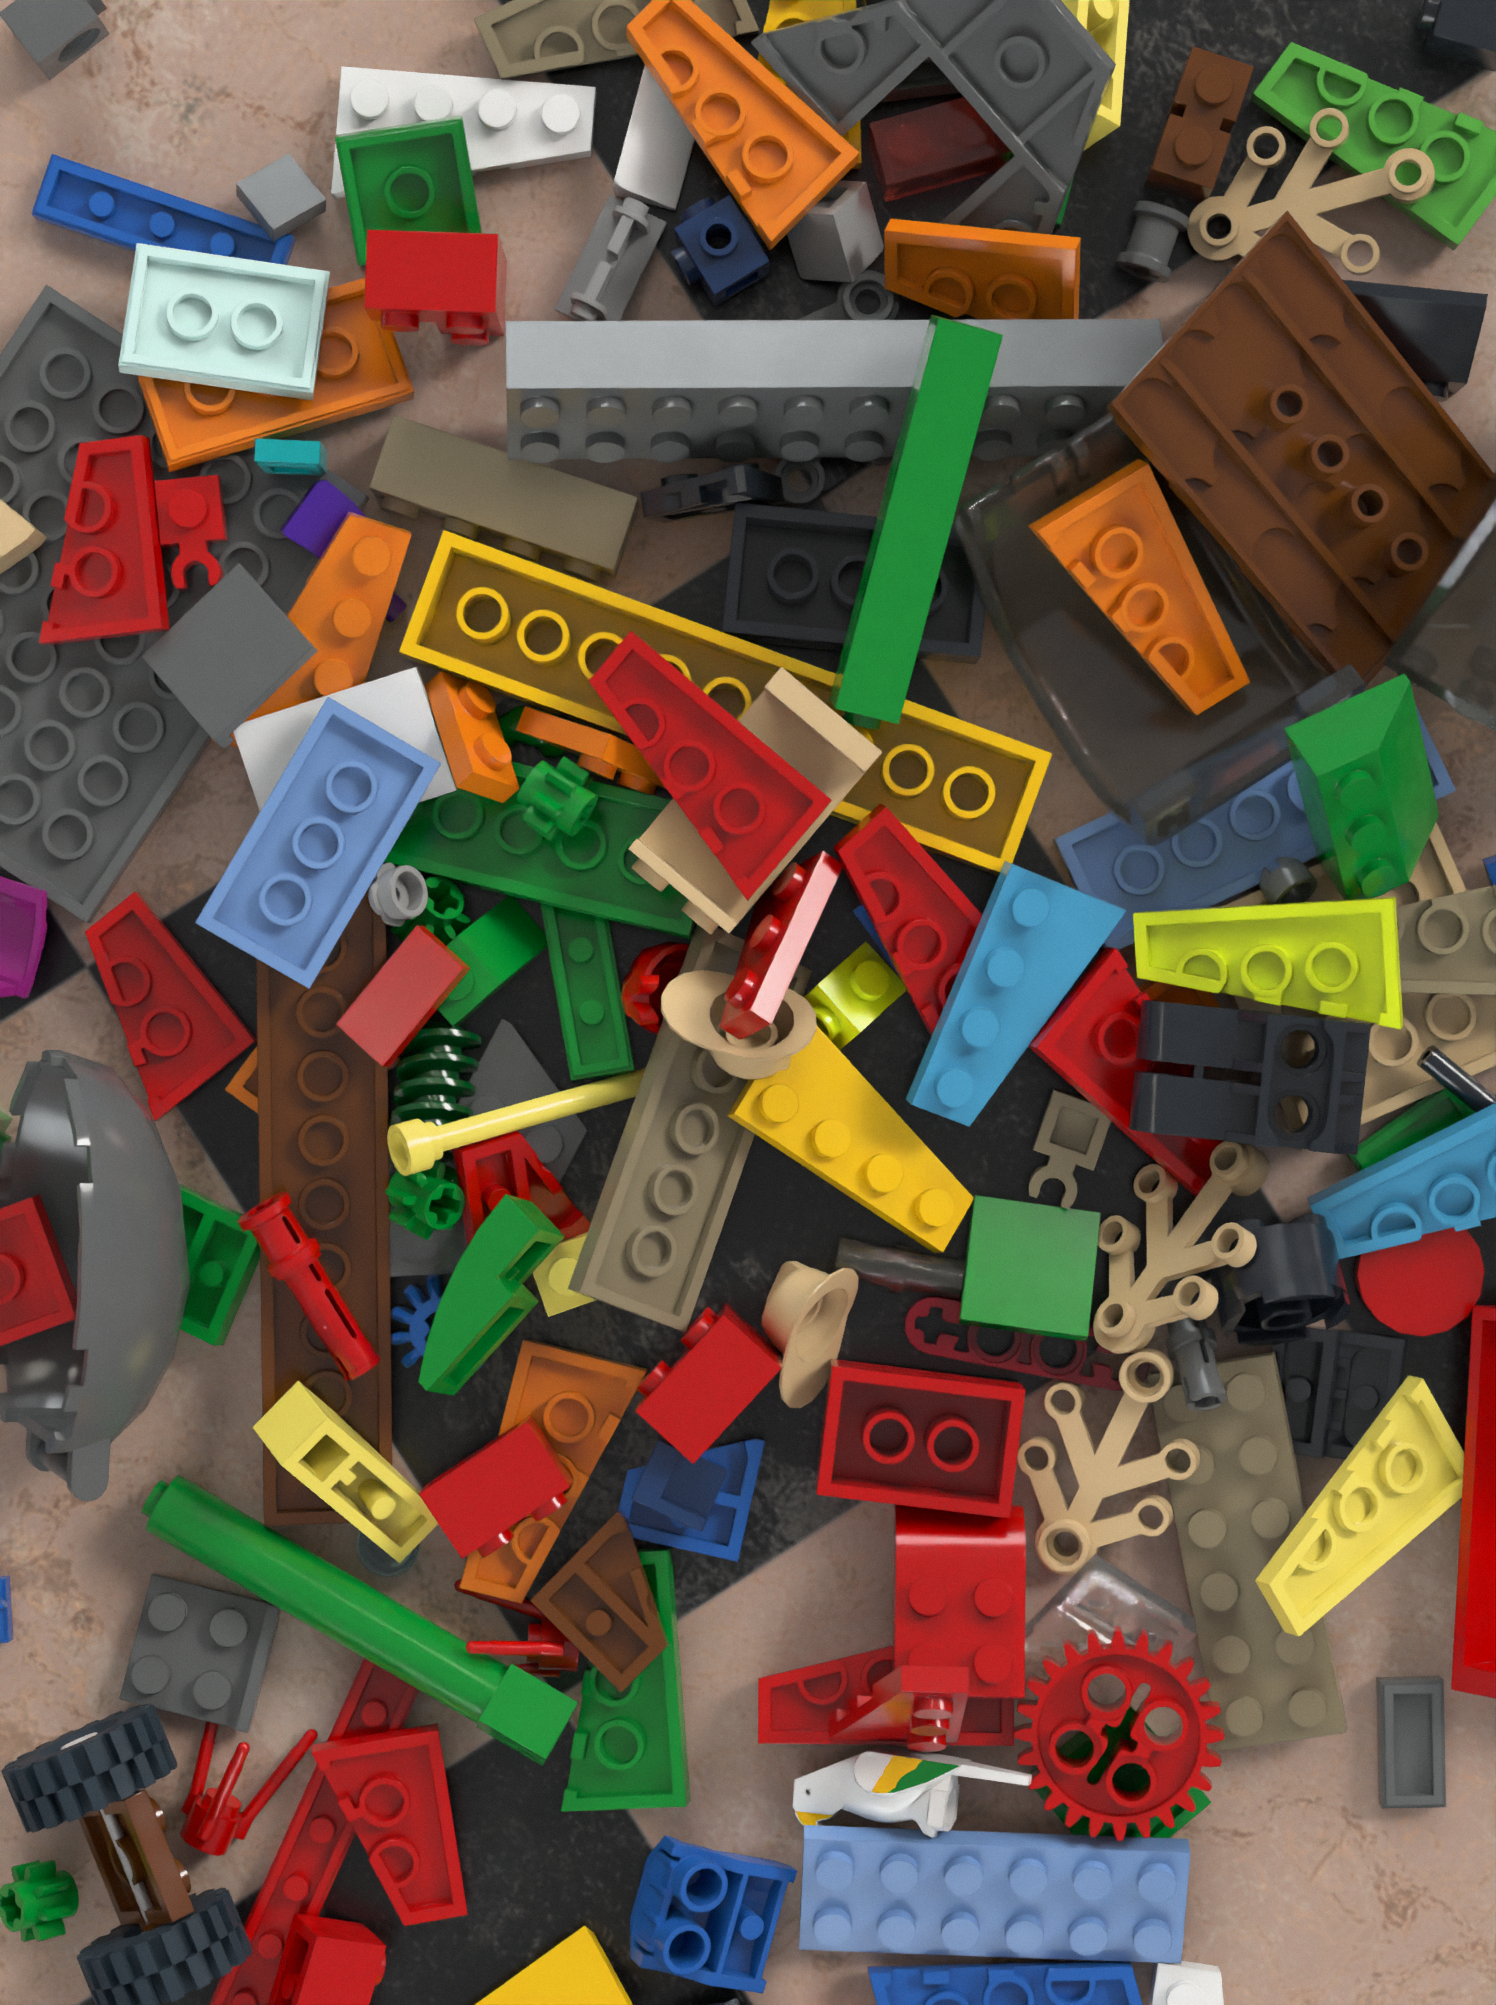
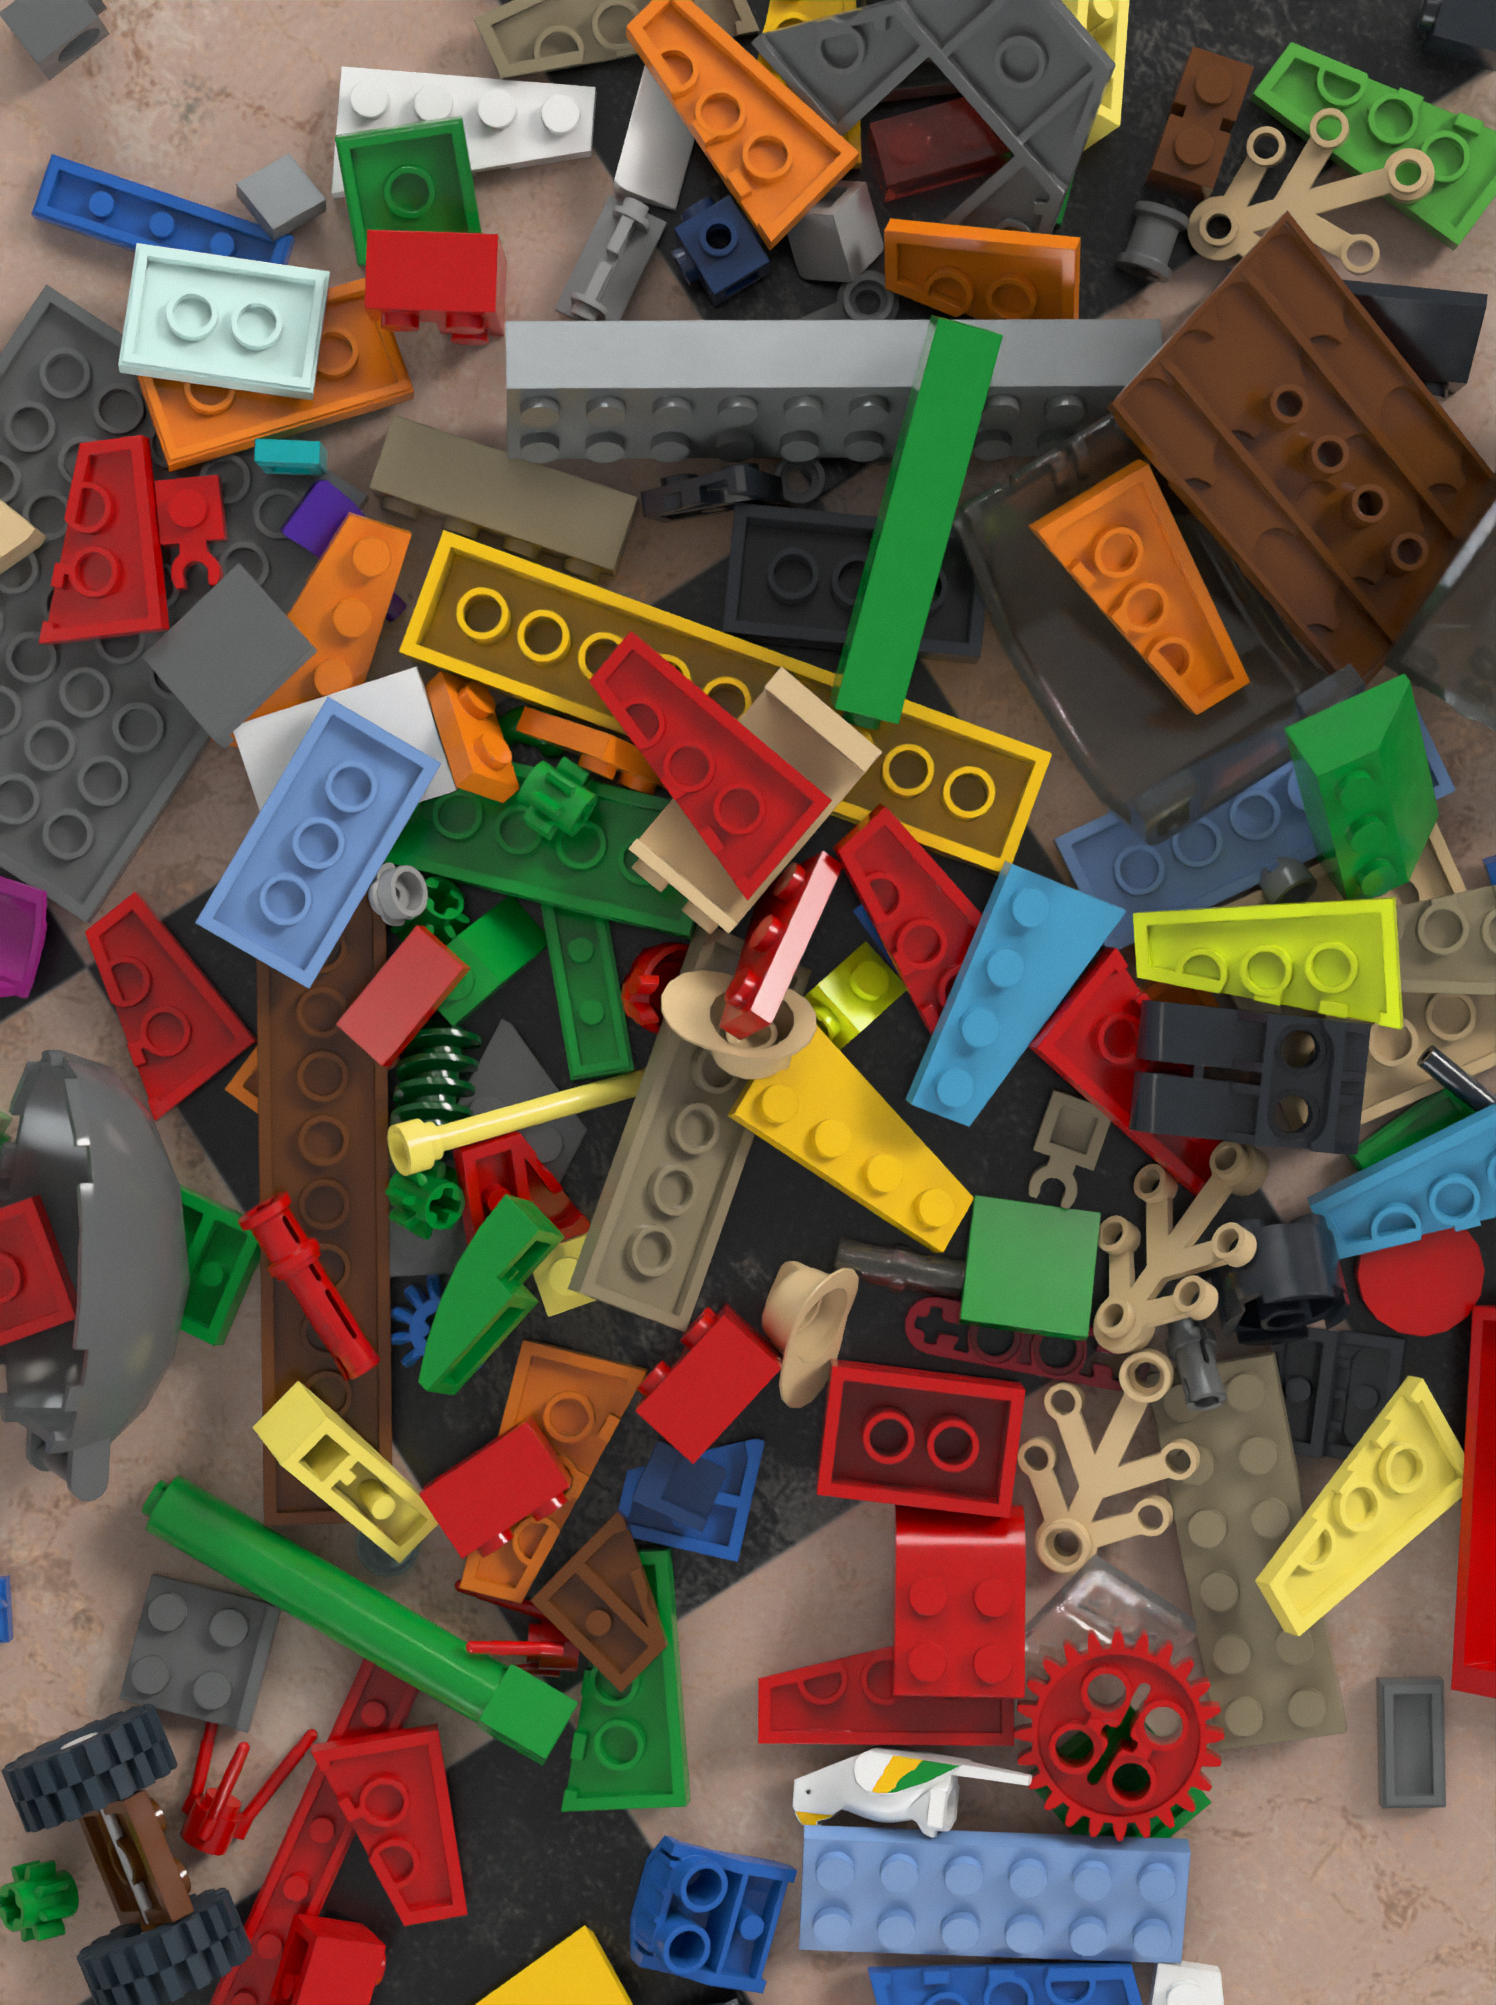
(908, 1706): red wing -> none

